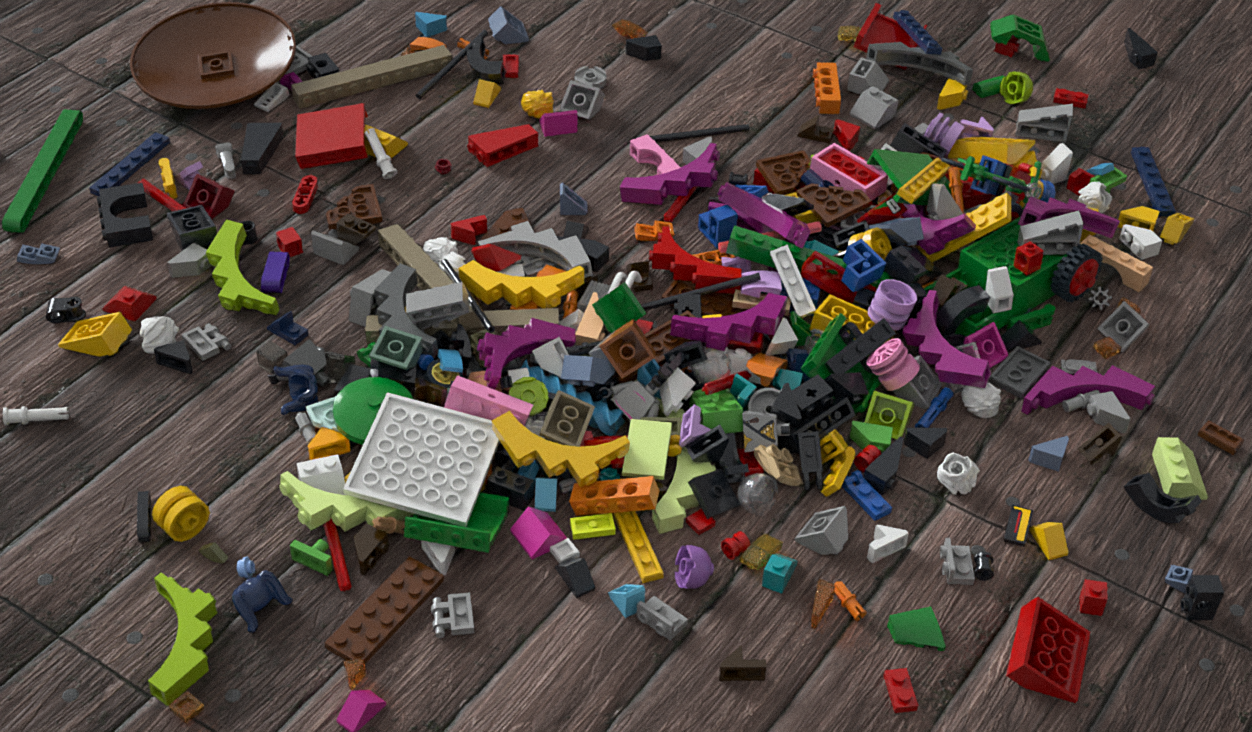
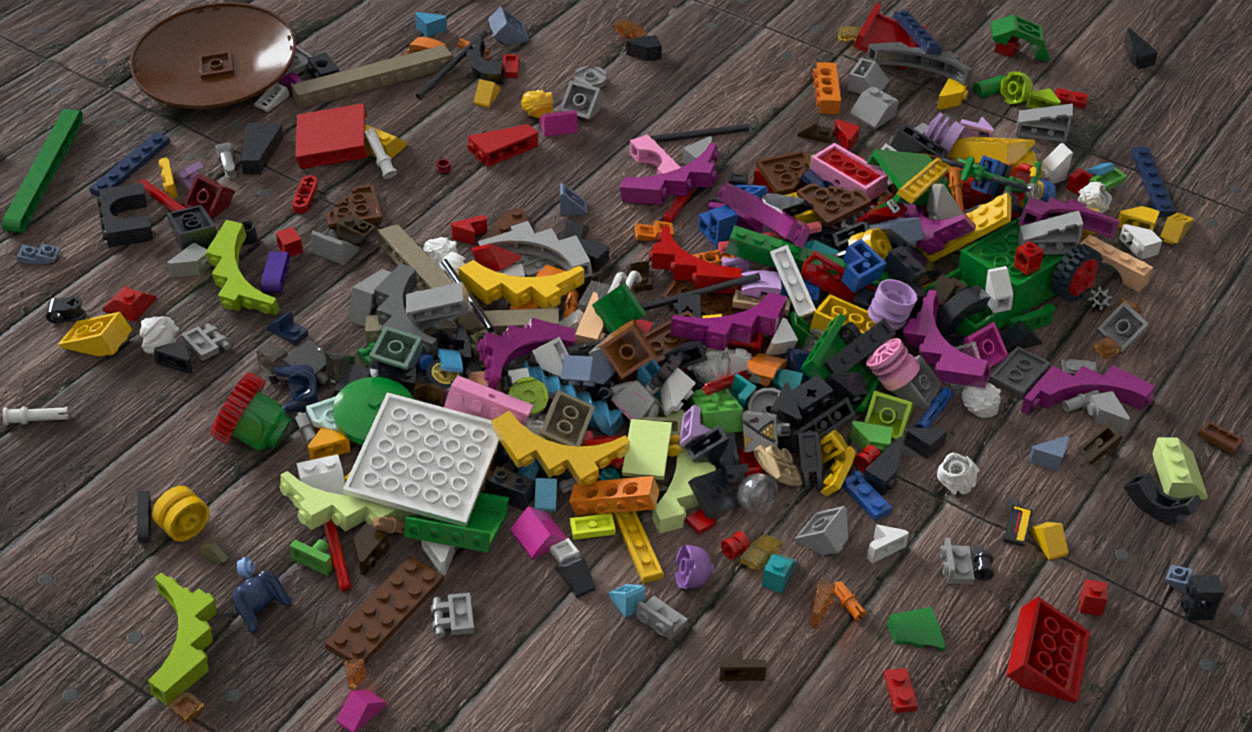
(250, 416): none -> piece
(1042, 99): none -> lime slope

